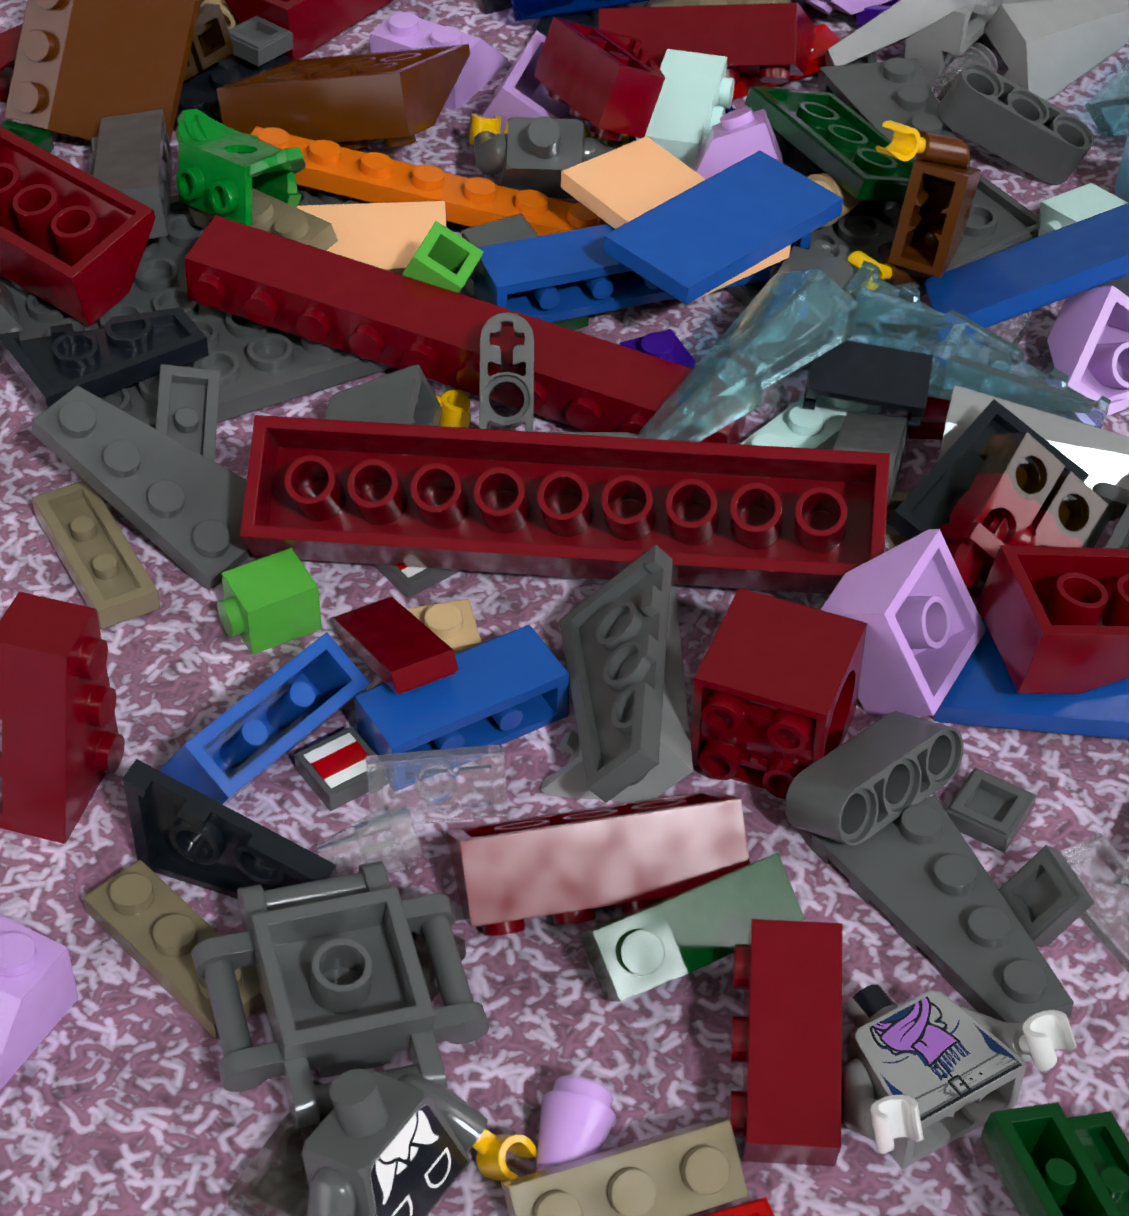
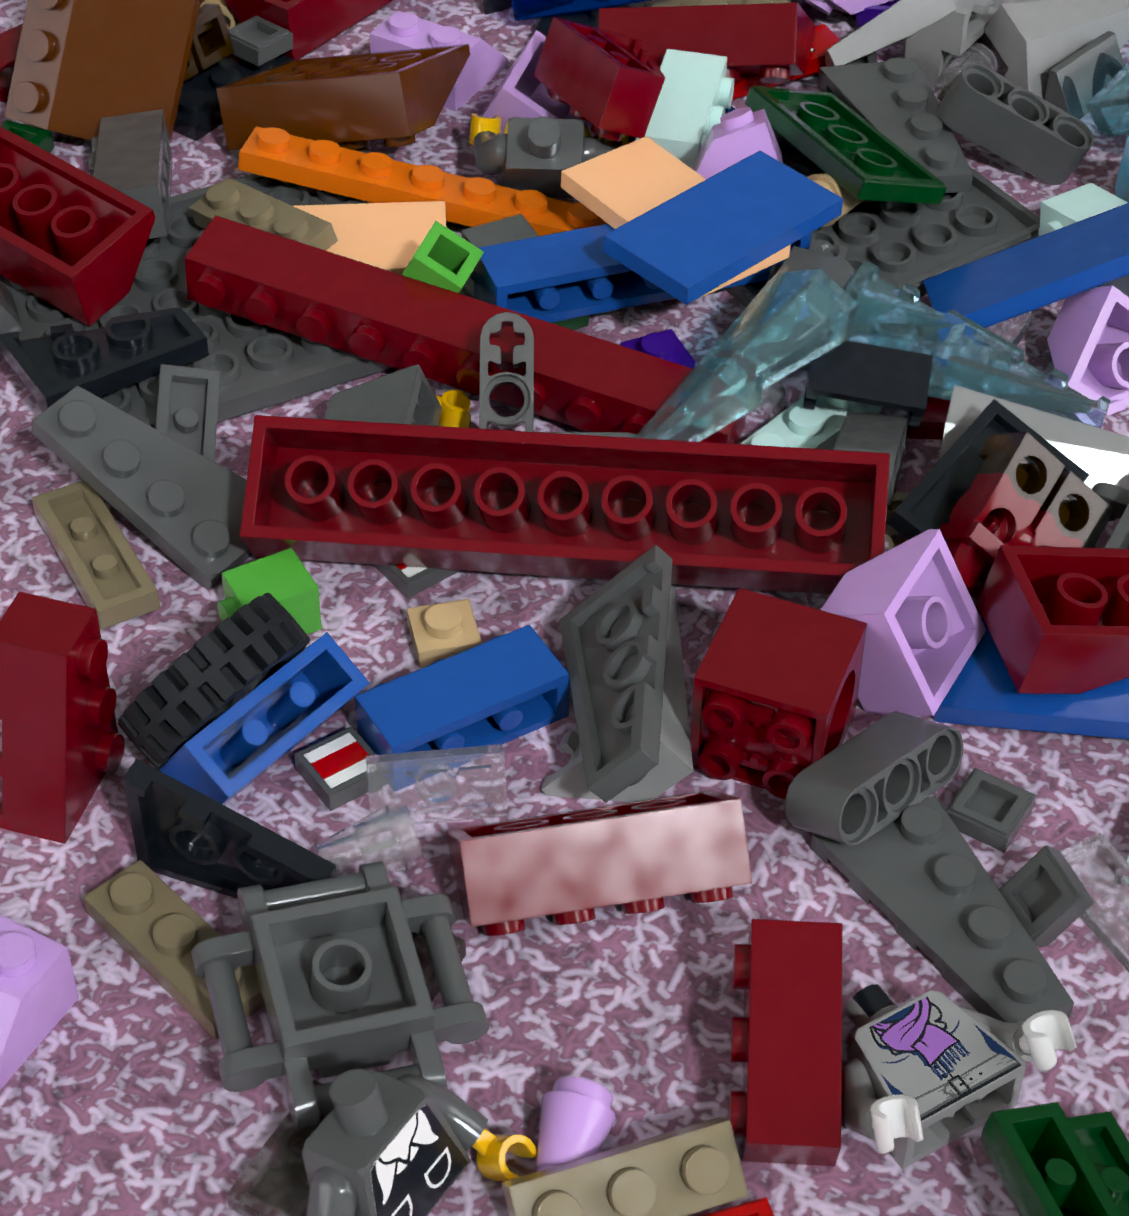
(212, 677): none -> black wheel
(224, 165): green piece -> none
(396, 645): dark red tile -> none
(687, 928): slope -> none
(933, 207): reddish brown torso -> none
(1084, 74): none -> dark grey slope

